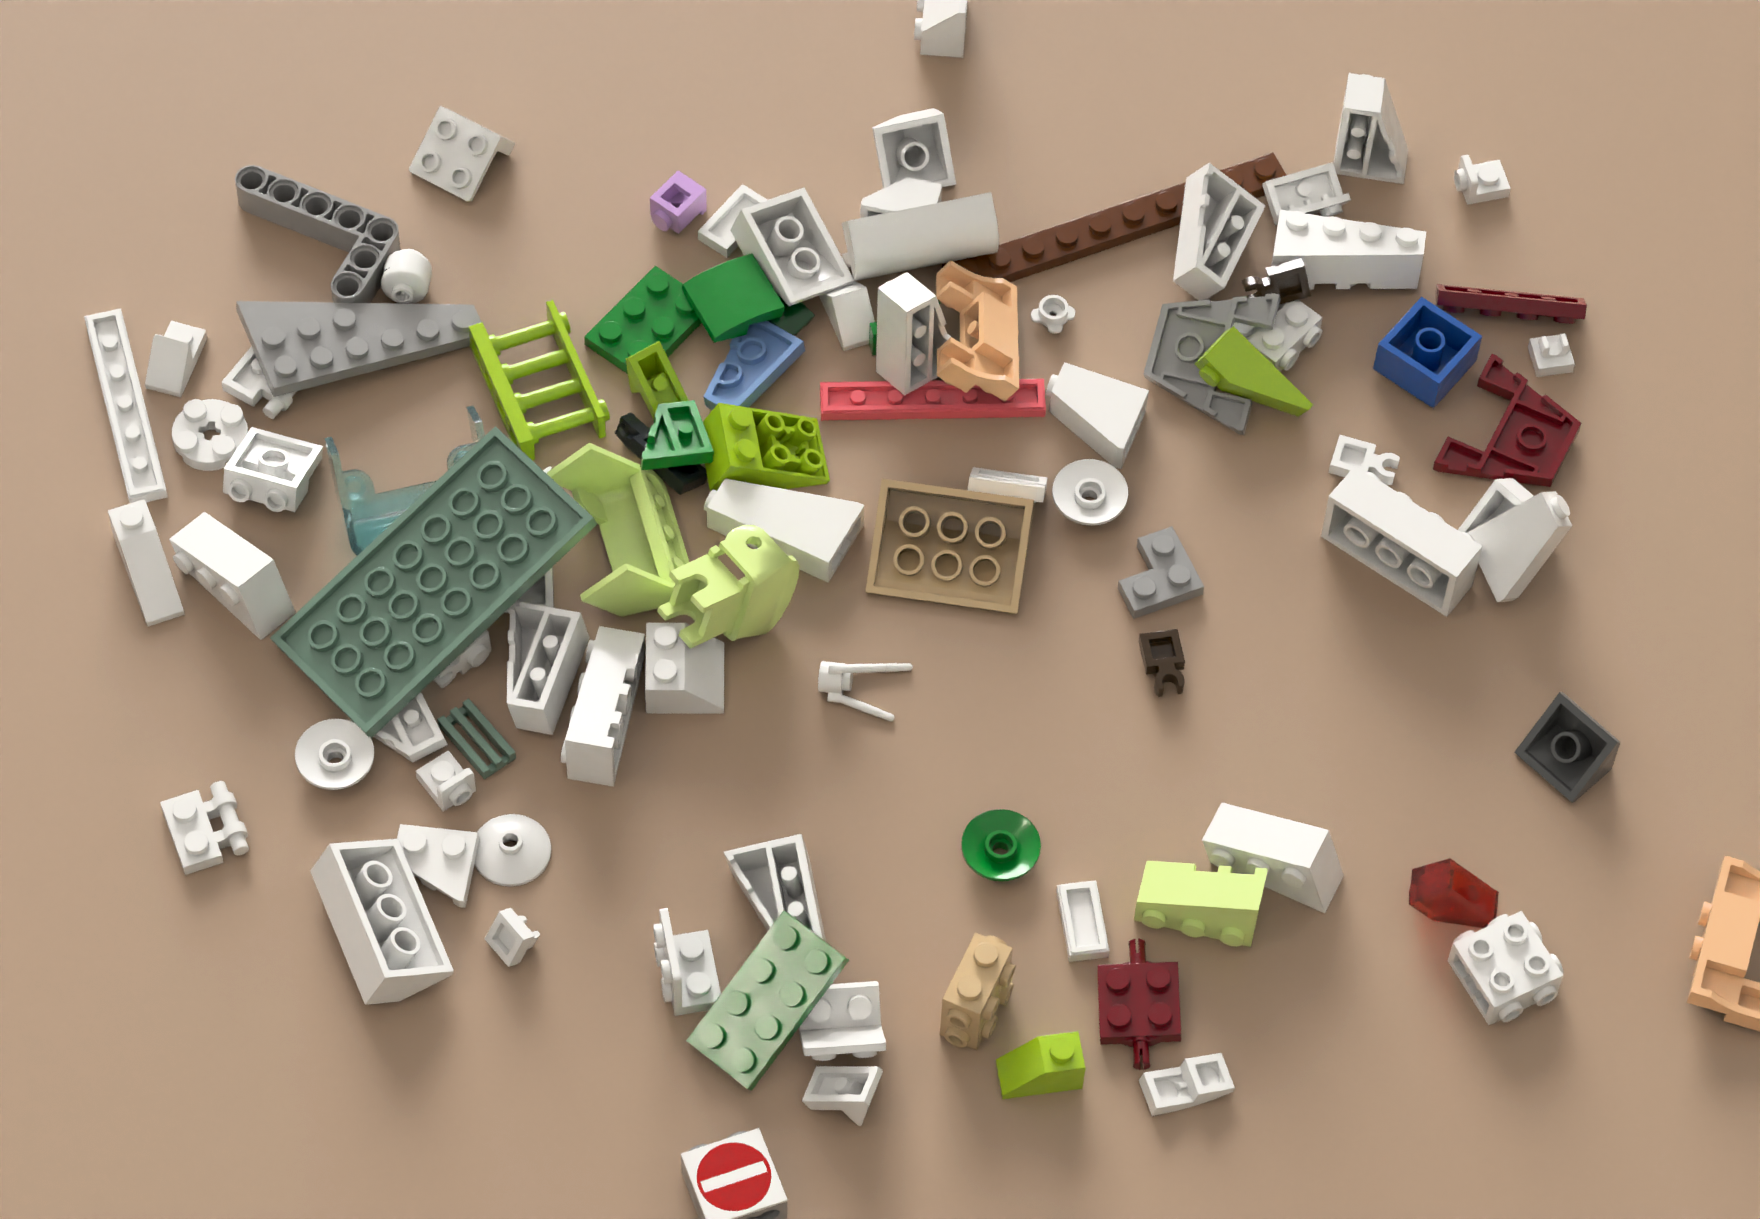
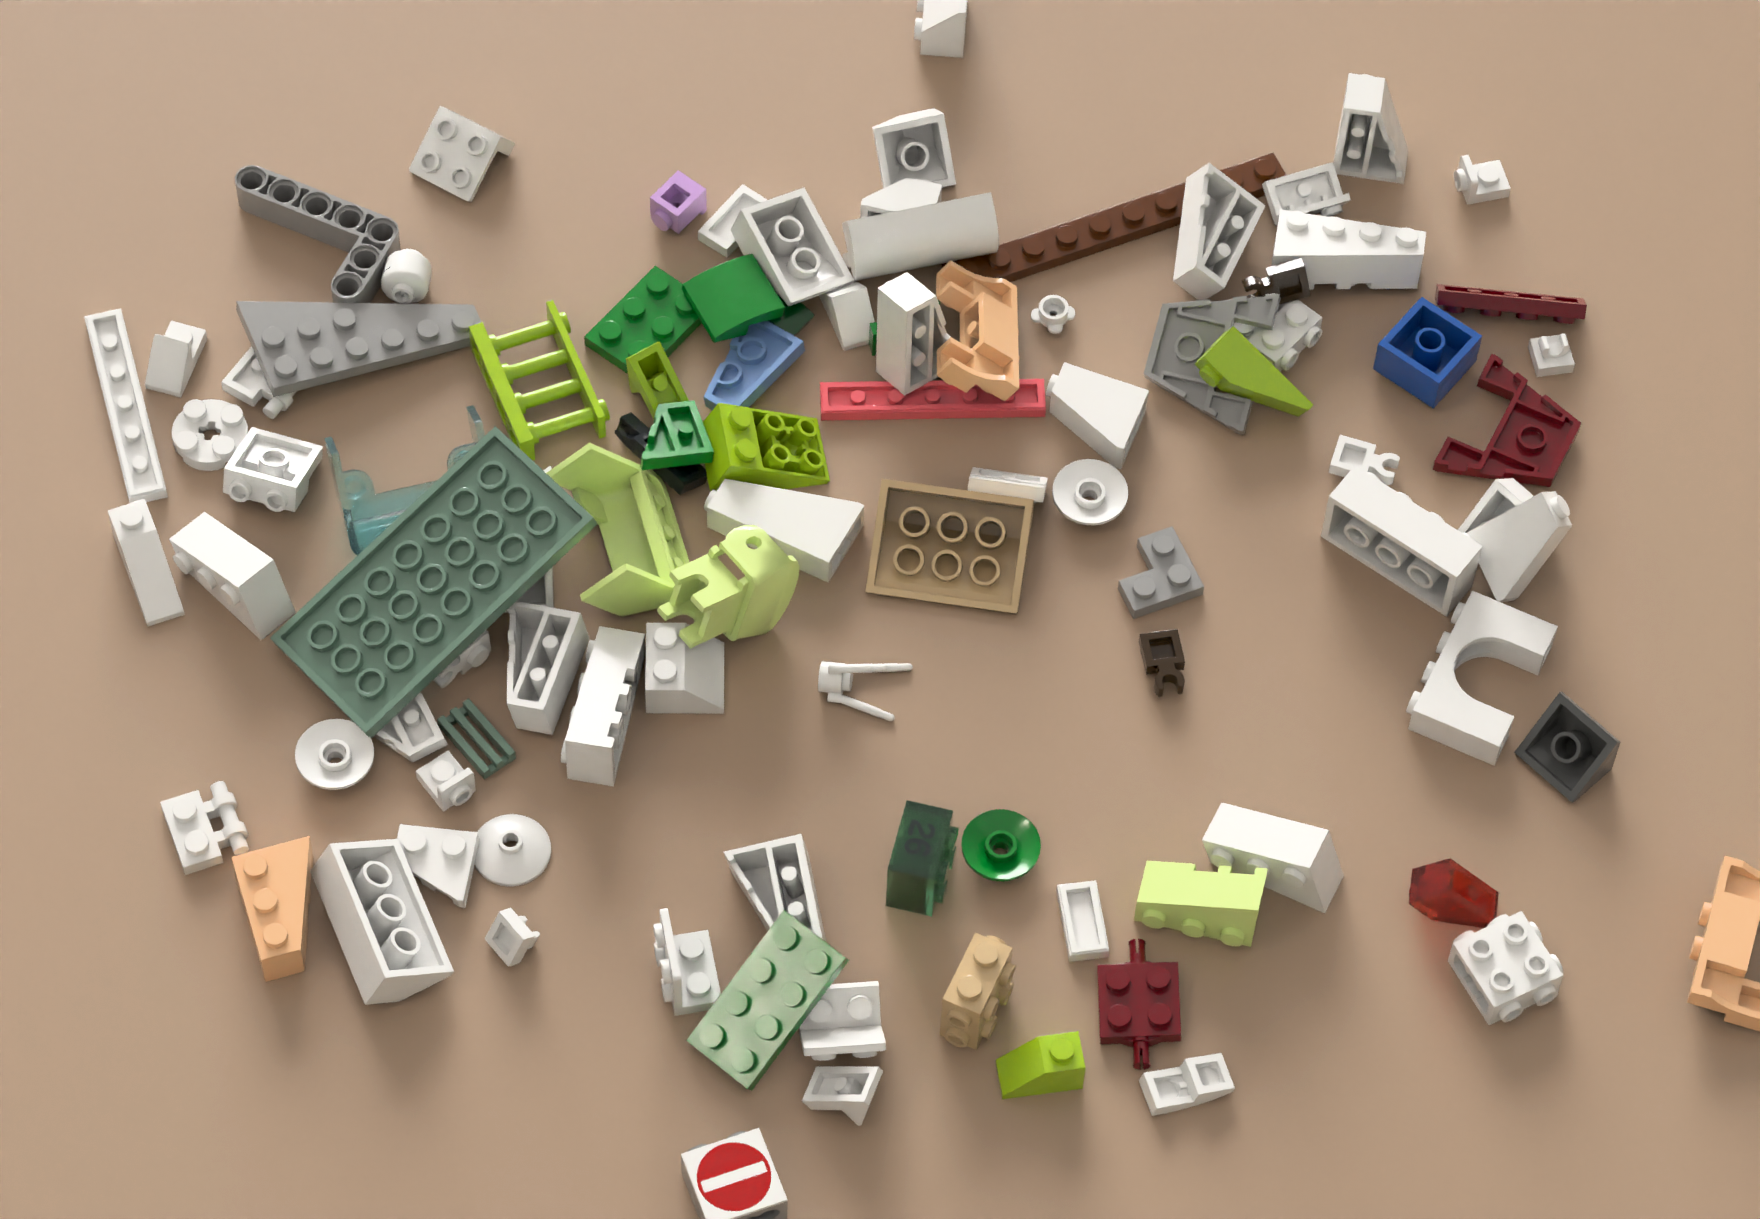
(276, 903): none -> light nougat wedge
(921, 858): none -> clear green brick
(1480, 630): none -> white arch

